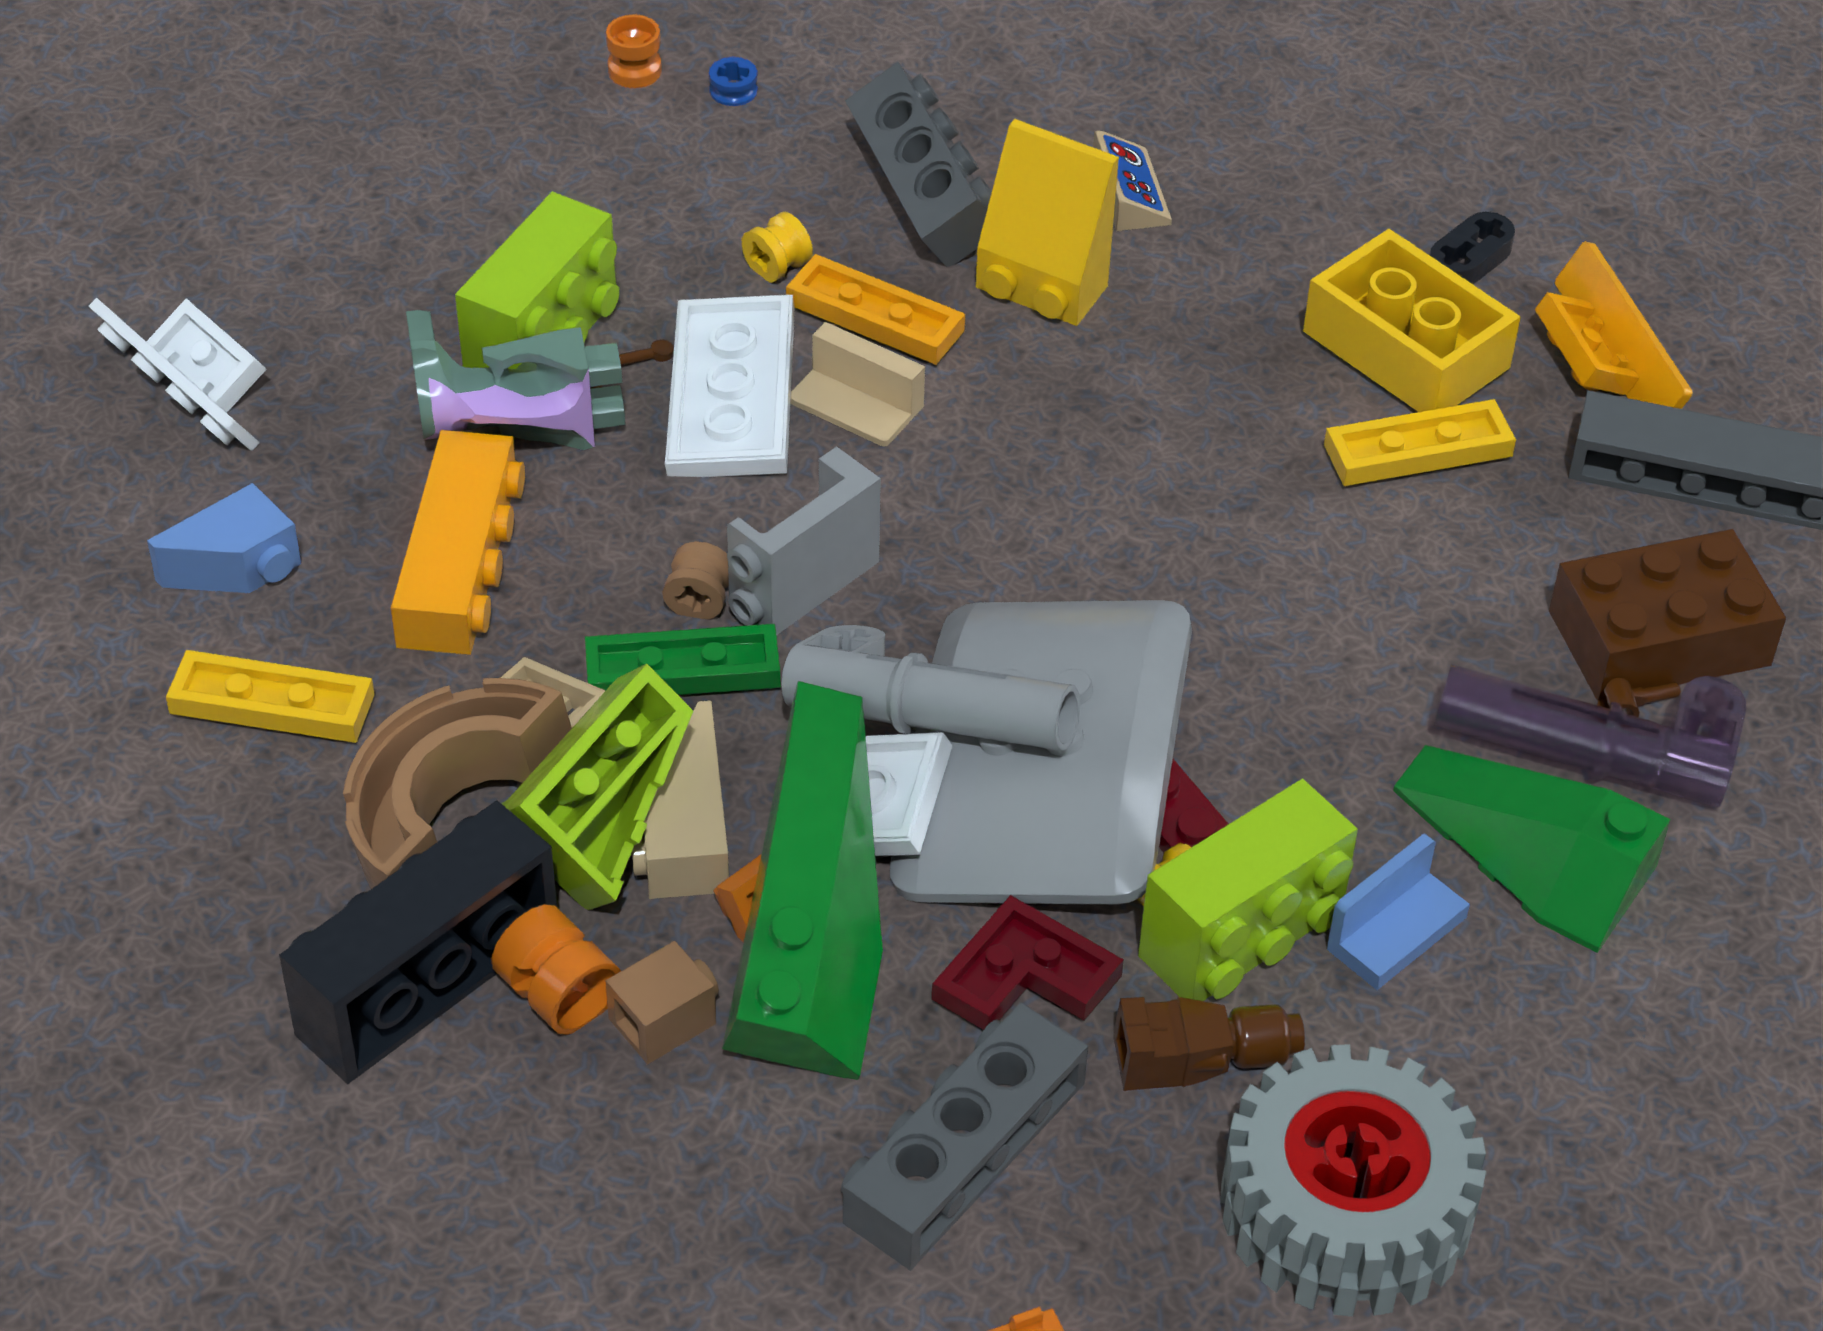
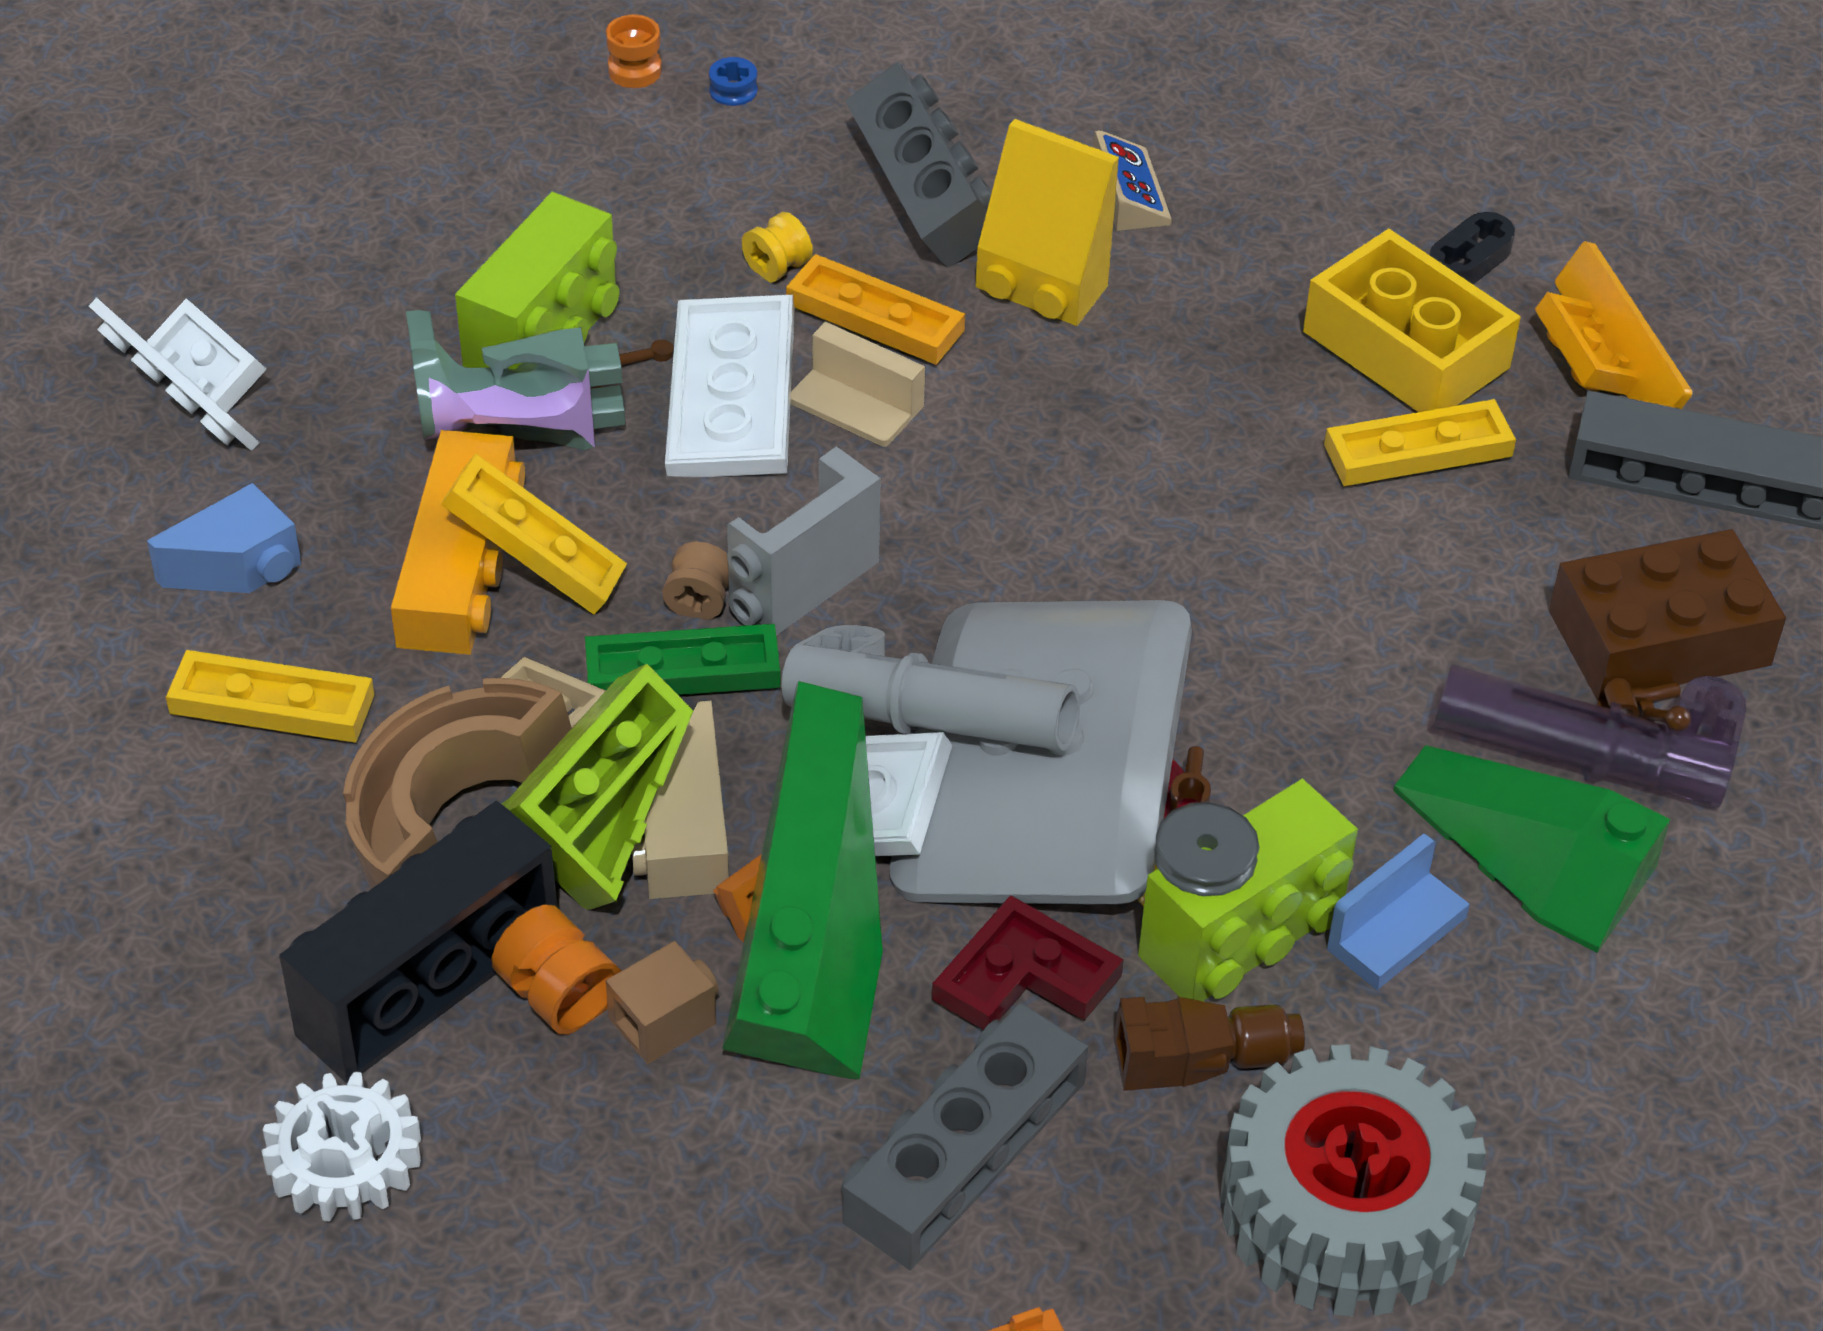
(338, 1141): none -> white gear
(534, 534): none -> yellow plate
(1191, 783): none -> reddish brown hand
(1202, 871): none -> dark grey piece
(1676, 718): none -> reddish brown hinge

